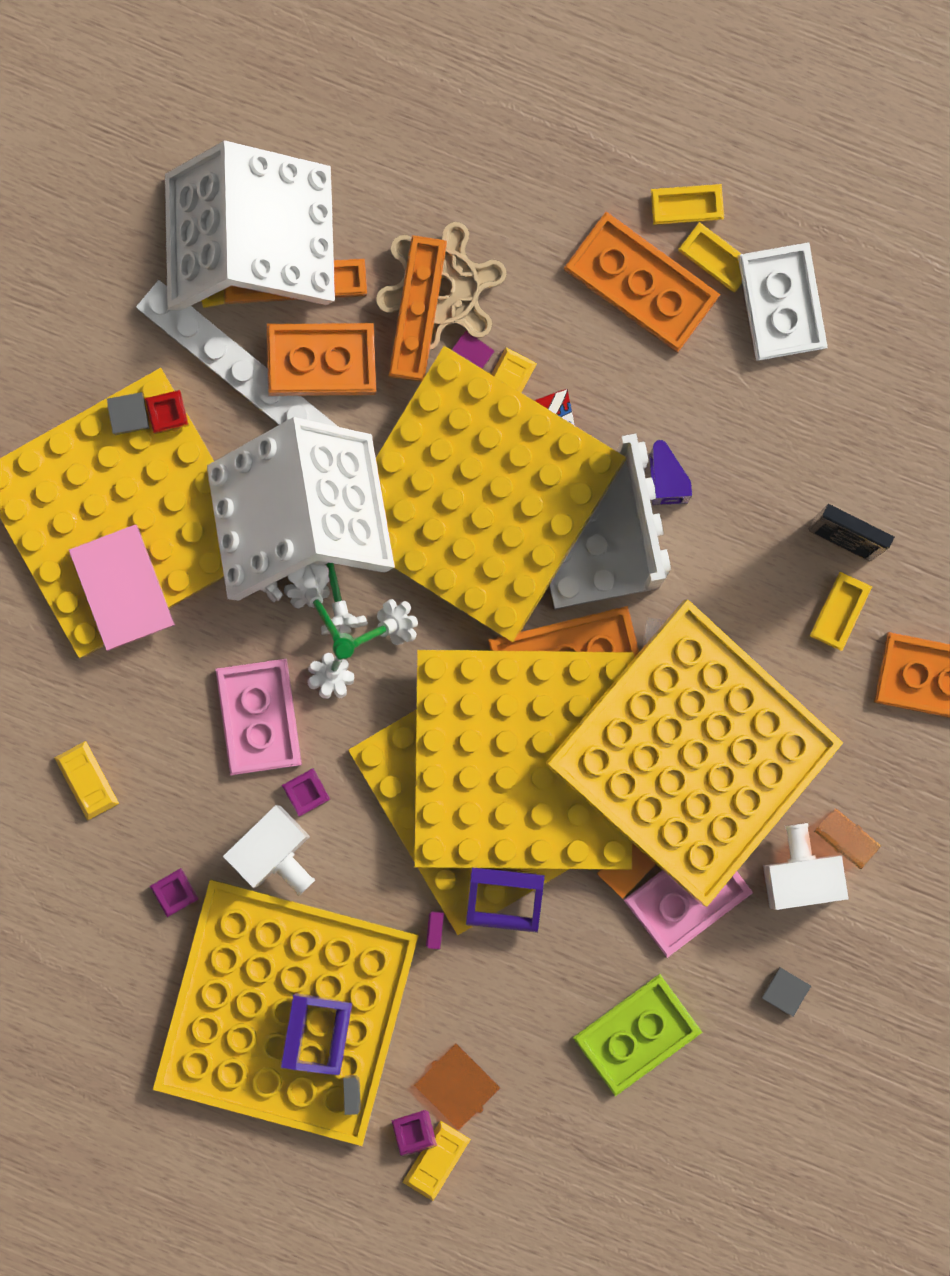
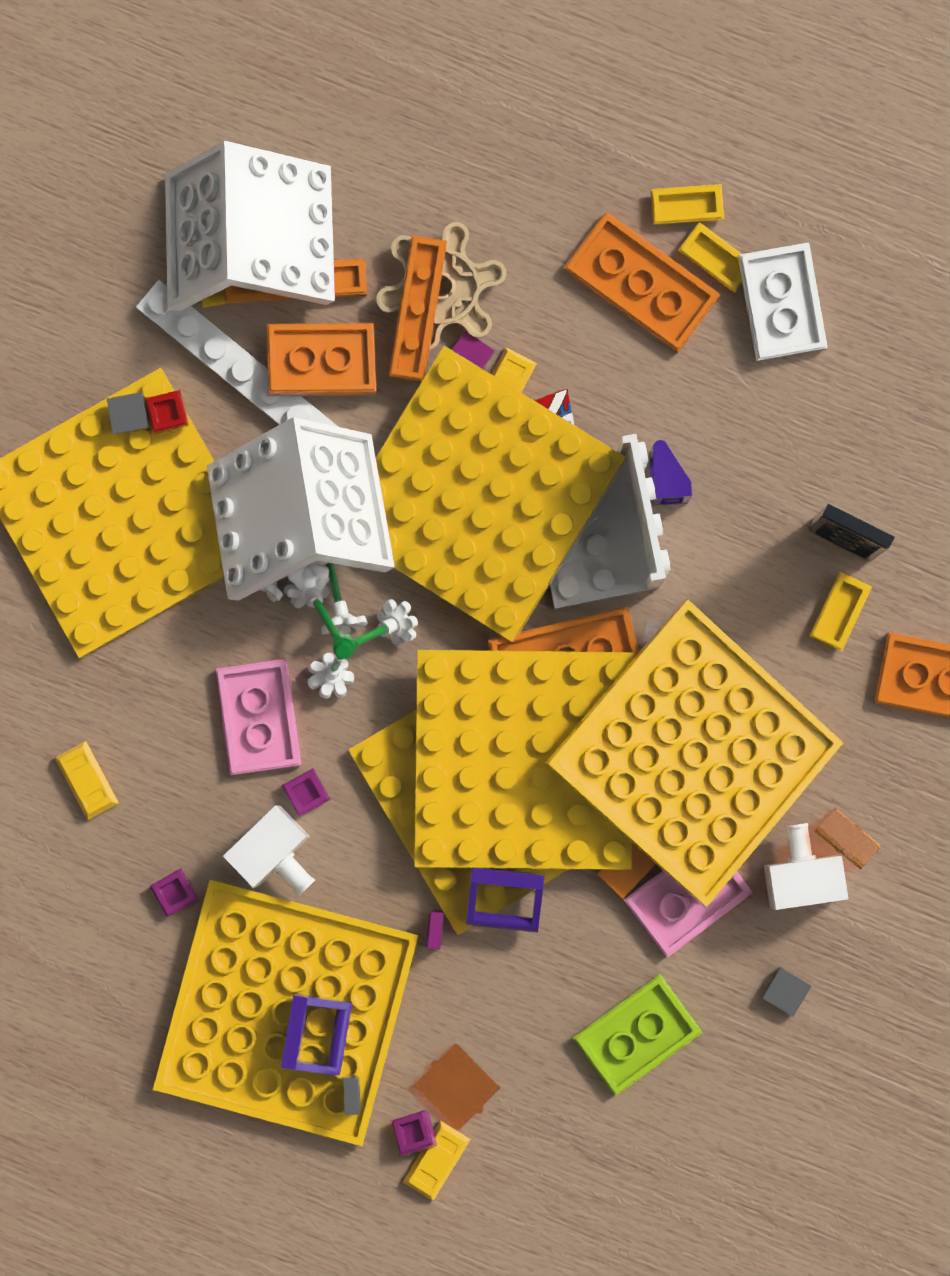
(121, 587): bright pink tile -> none

